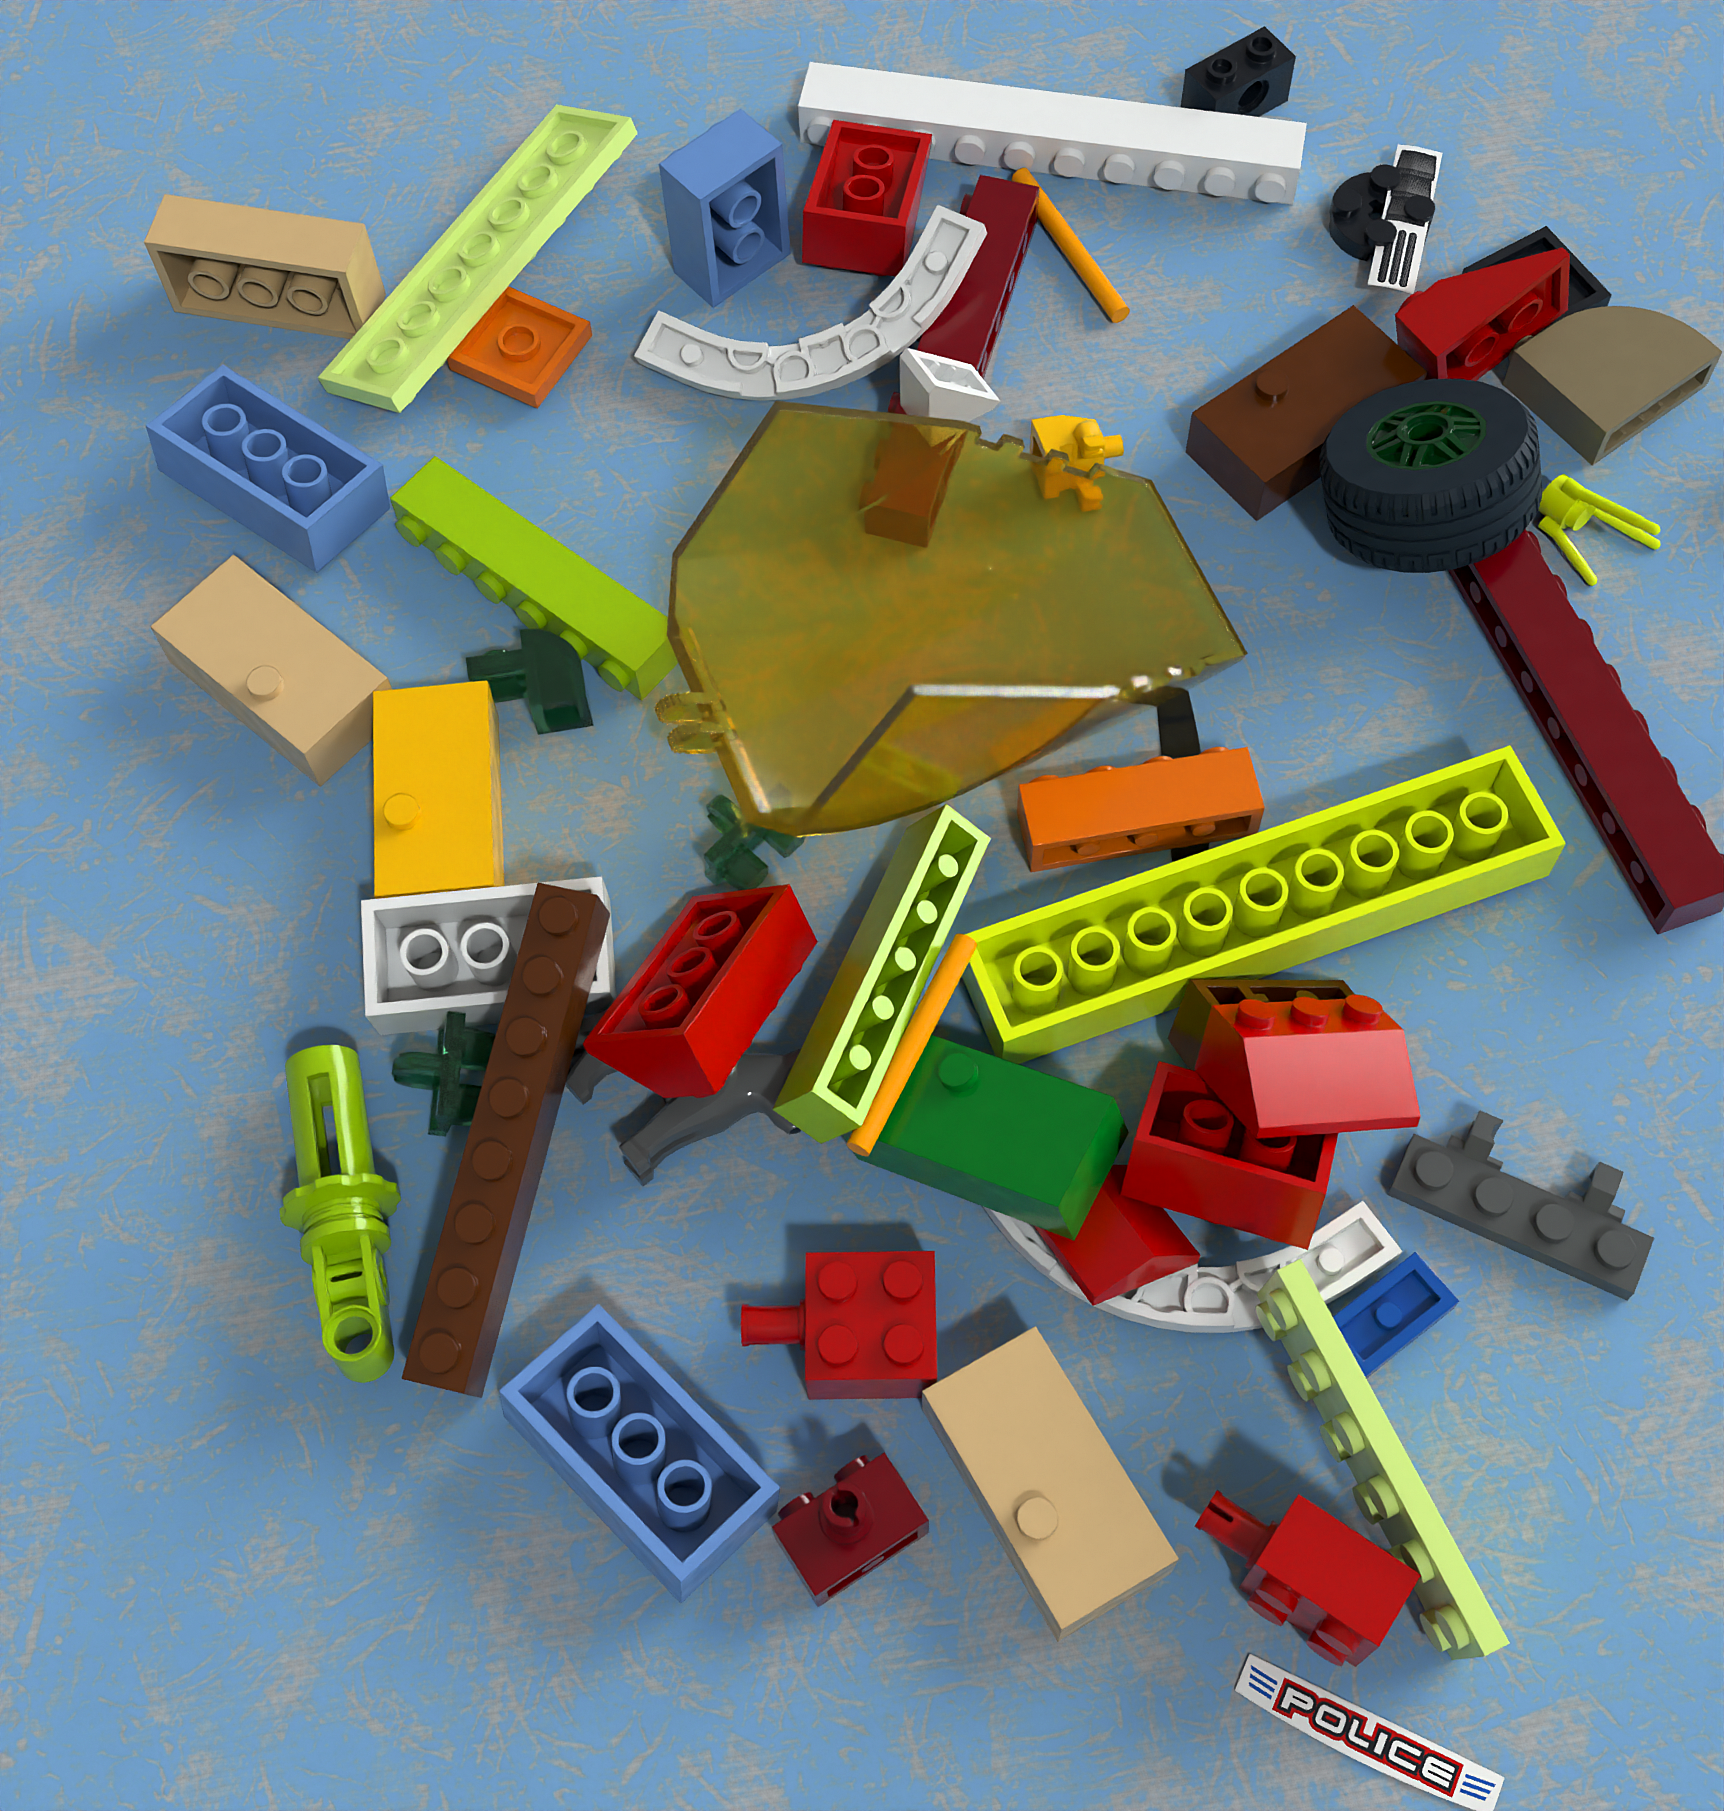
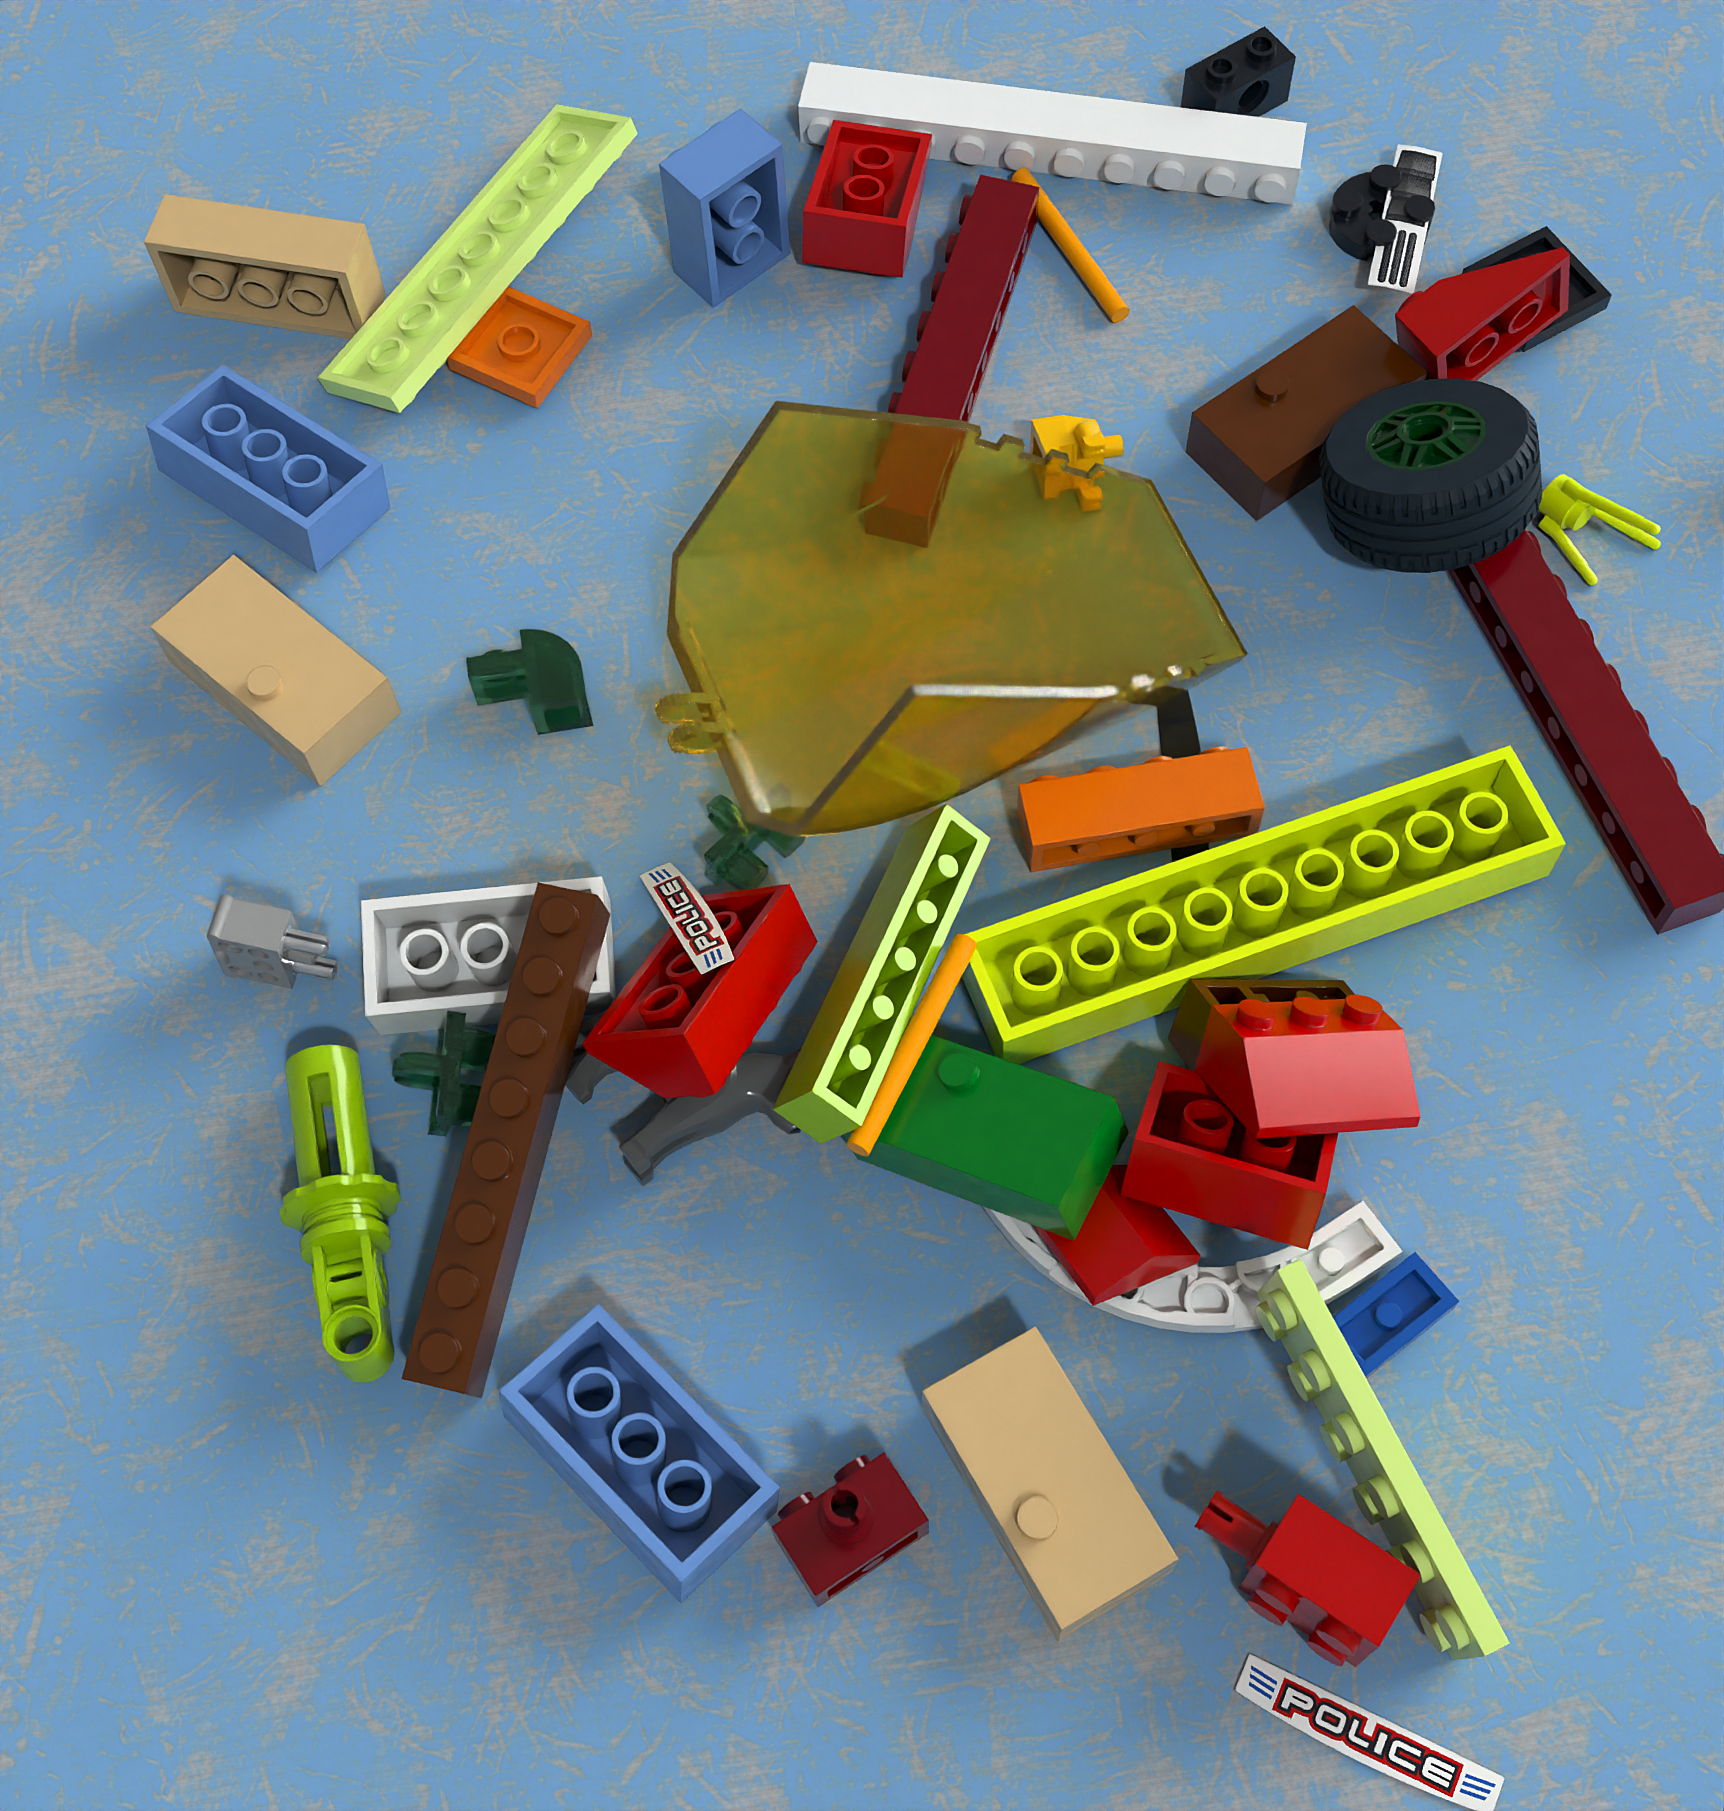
(266, 944): none -> light grey piece
(436, 790): yellow brick -> none
(535, 577): lime brick -> none
(688, 917): none -> sticker
(836, 354): white plate -> none
(861, 1324): red brick -> none
(942, 388): white slope -> none
(1568, 1234): dark grey hinge -> none
(1609, 374): dark tan brick -> none

